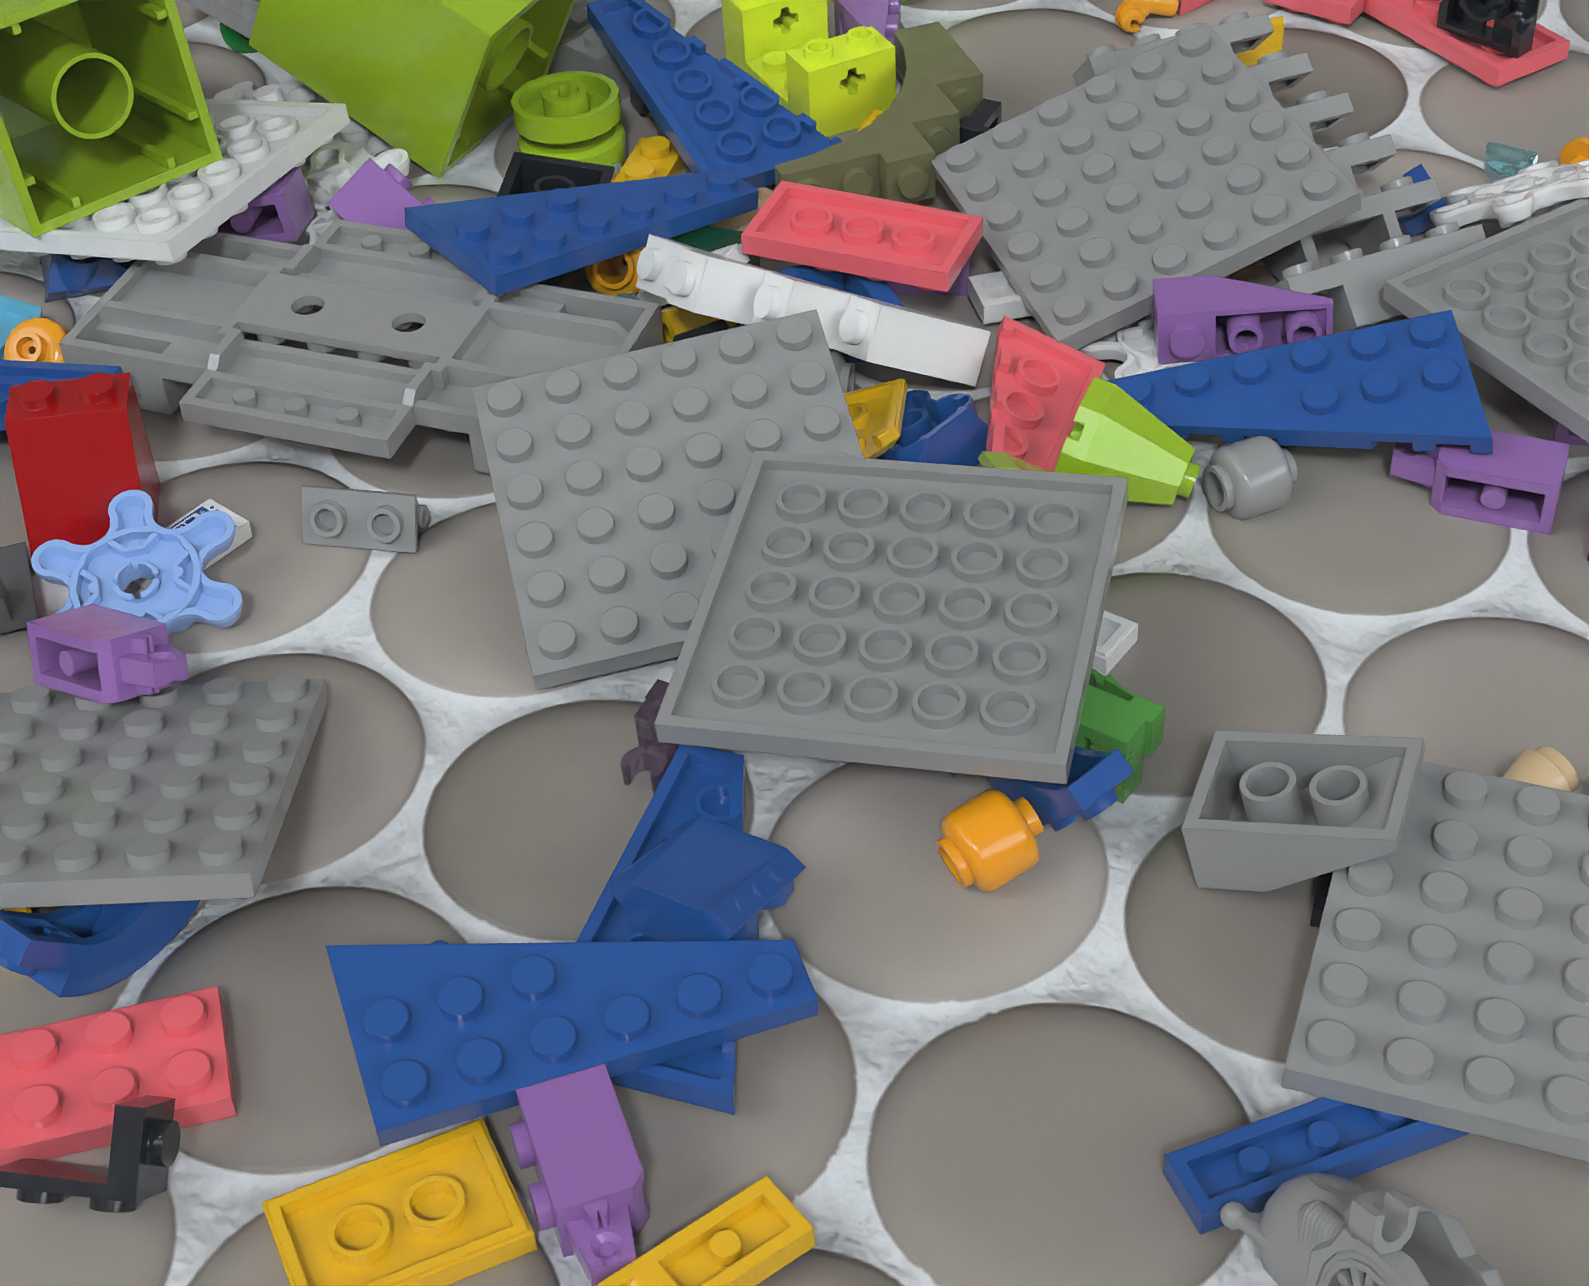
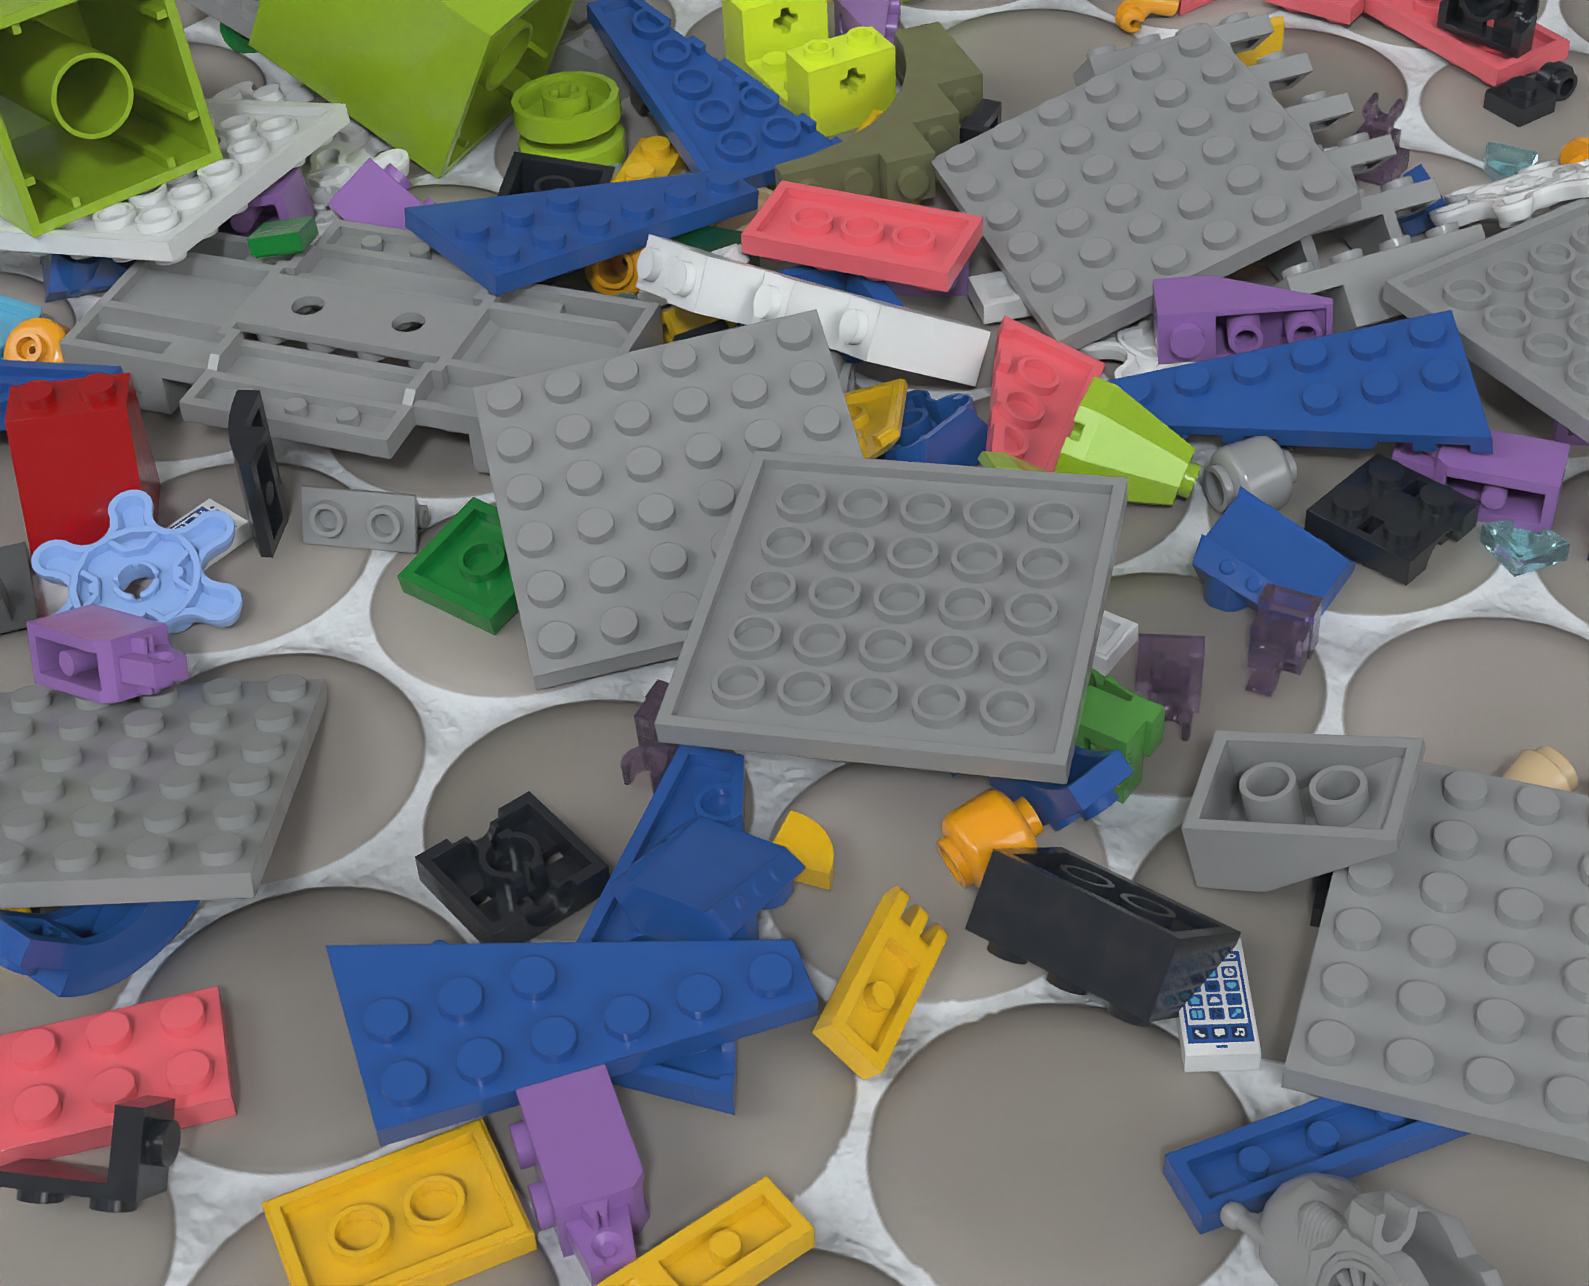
(257, 470): none -> black slope
(283, 237): none -> green tile
(466, 570): none -> green plate
(512, 872): none -> black brick
(811, 847): none -> yellow tile
(880, 985): none -> yellow hinge
(1097, 932): none -> black slope
(1172, 674): none -> clear purple piece
(1219, 1021): none -> tile
(1261, 546): none -> blue slope
(1281, 636): none -> clear purple piece
(1380, 124): none -> clear purple piece
(1391, 517): none -> black brick
(1523, 549): none -> clear light blue tile
(1528, 99): none -> black plate

